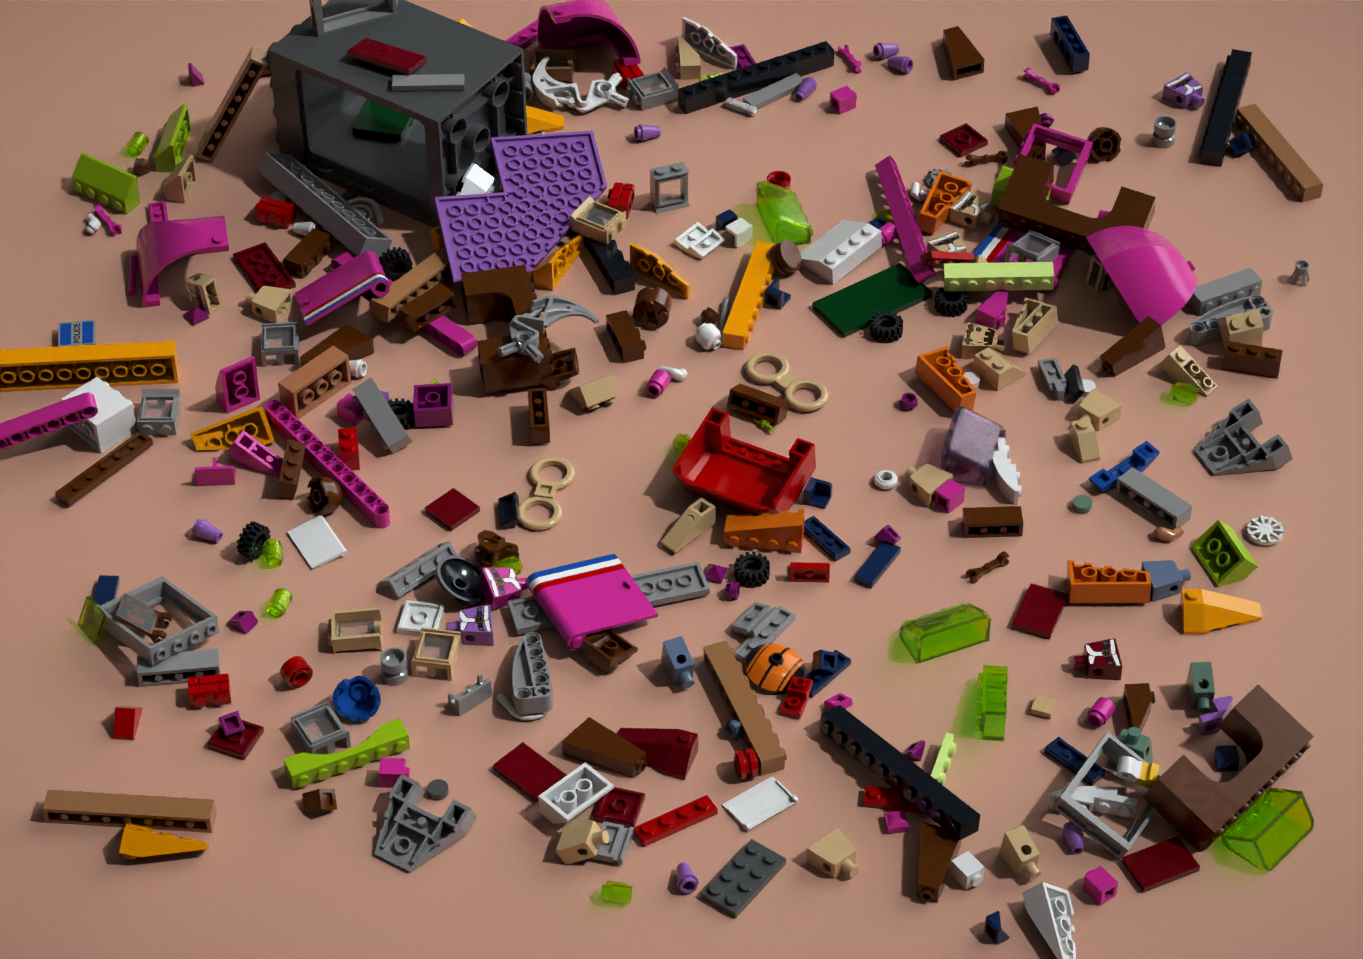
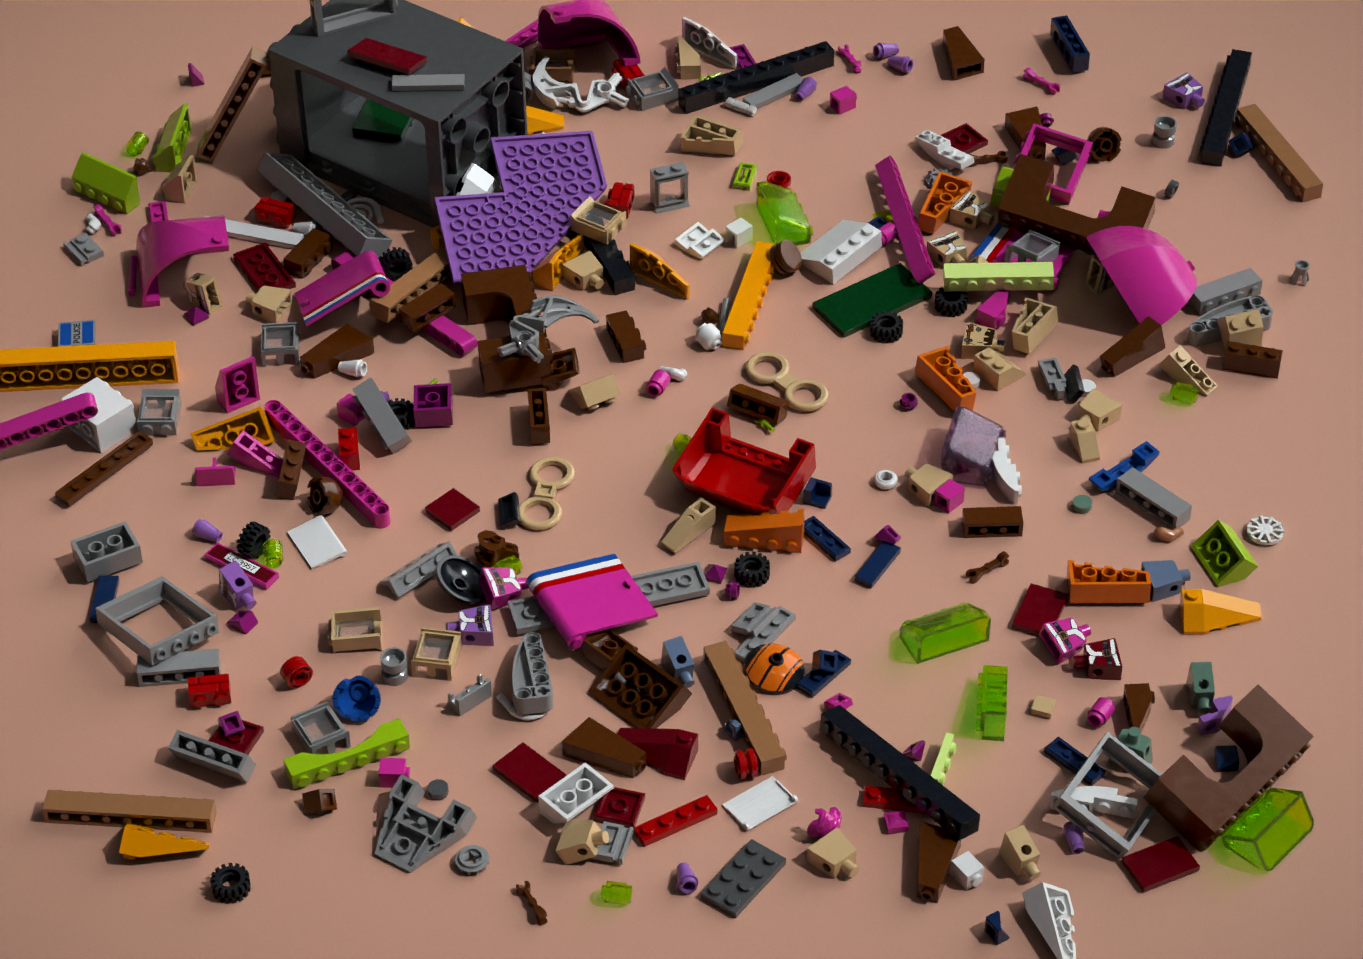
(83, 249): none -> light grey plate
(91, 620): clear neon green piece -> none
(106, 551): none -> light grey brick
(126, 722): red slope -> none
(142, 617): reddish brown flag -> none
(212, 756): none -> light grey brick
(230, 892): none -> black tyre
(236, 586): none -> medium lavender torso
(255, 571): none -> tile
(262, 234): none -> white tile
(279, 602): clear neon green brick -> none
(315, 382): nougat brick -> none
(419, 615): white tile -> none
(477, 853): none -> light grey gear
(539, 912): none -> reddish brown piece
(584, 271): none -> tan torso
(639, 690): none -> reddish brown slope
(646, 132): medium lavender cone -> none
(652, 307): reddish brown brick -> none
(711, 137): none -> tan wedge
(724, 219): dark blue slope -> none
(742, 184): none -> lime tile
(776, 297): dark blue panel -> none
(797, 697): red slope -> none
(809, 572): red panel -> none
(825, 823): none -> dark pink hair
(915, 193): white arm -> none
(937, 257): red plate -> none
(942, 152): none -> white slope
(1064, 638): none -> dark pink torso
(1100, 885): dark pink brick -> none
(1137, 771): leg -> none
(1171, 188): none -> dark grey tile
(1234, 448): light grey wedge -> none

